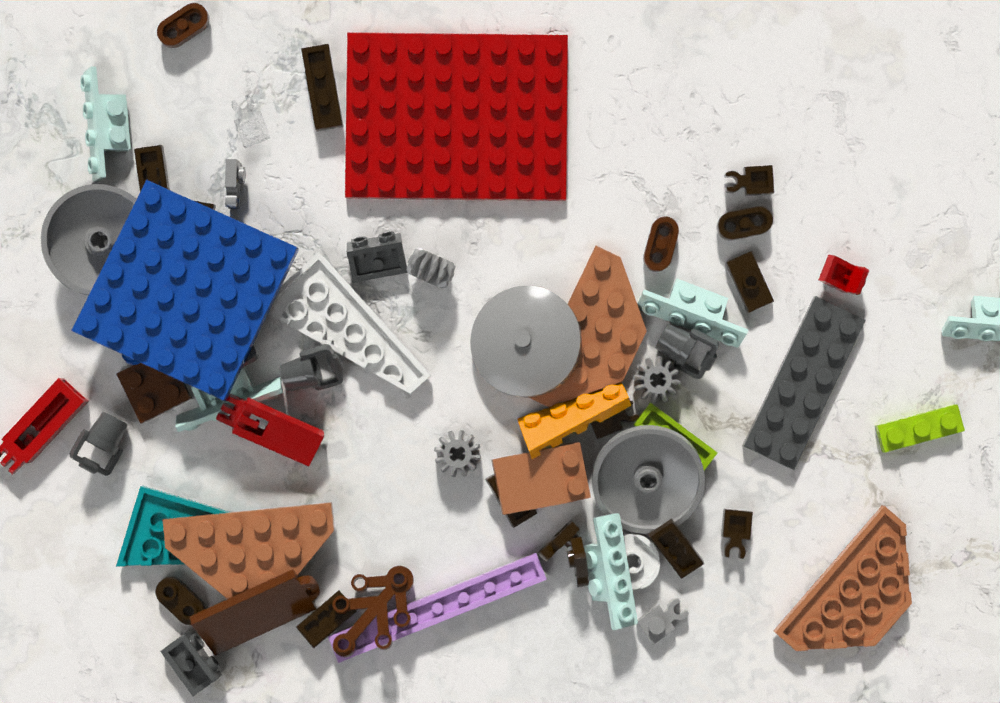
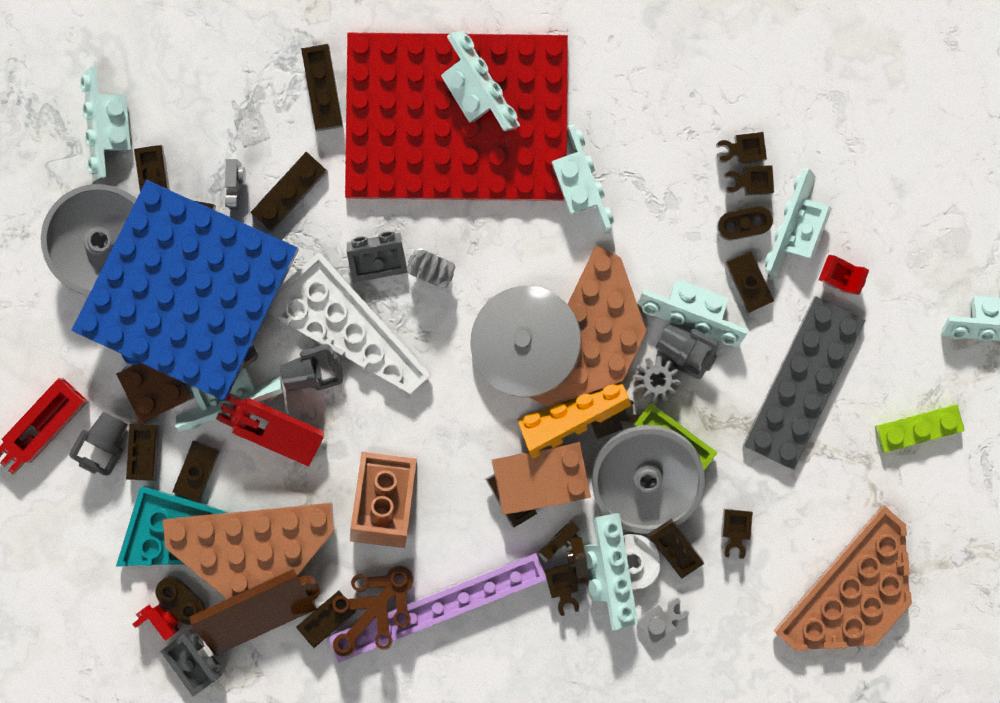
(142, 452): none -> dark brown plate
(163, 621): none -> red bracket
(182, 23): reddish brown plate -> none
(196, 471): none -> dark brown plate
(289, 191): none -> dark brown plate
(383, 500): none -> nougat slope
(458, 463): light grey gear -> none
(474, 87): none -> light aqua bracket
(562, 583): none -> dark brown plate
(578, 182): none -> light aqua bracket
(660, 244): reddish brown plate -> none
(747, 148): none -> dark brown plate
(801, 227): none -> light aqua bracket

